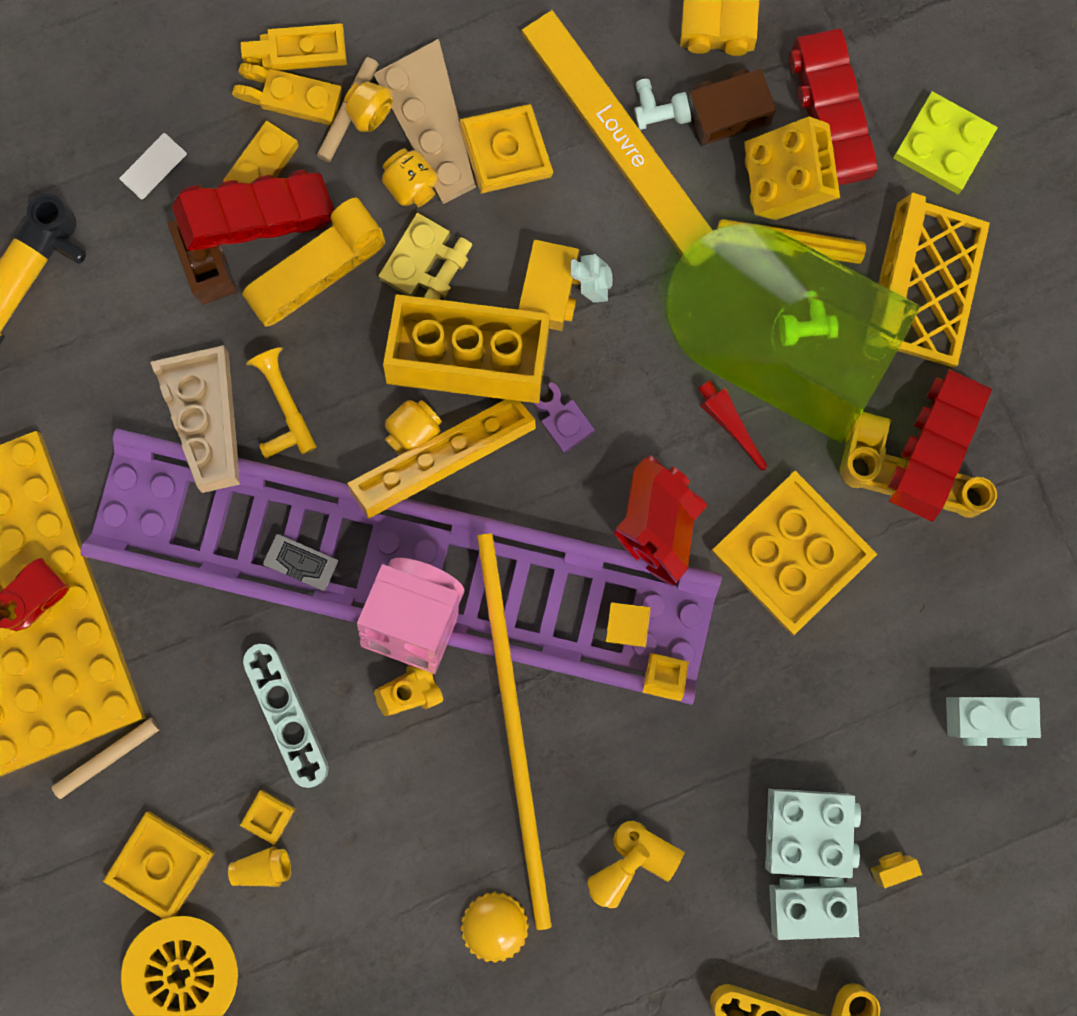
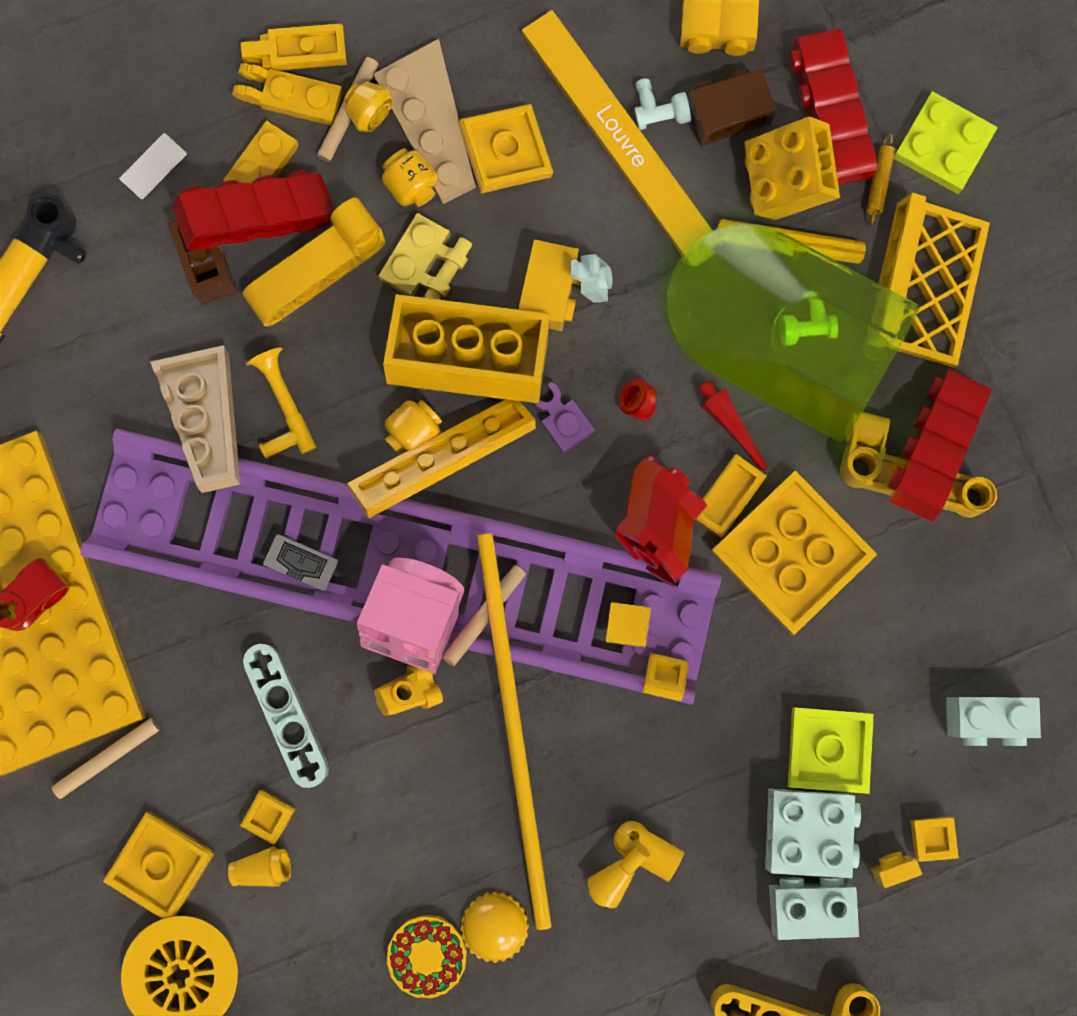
(426, 956): none -> tile
(481, 618): none -> tan bar
(638, 399): none -> red tile
(730, 495): none -> yellow tile
(830, 750): none -> neon yellow plate
(880, 180): none -> yellow piece
(934, 839): none -> yellow plate

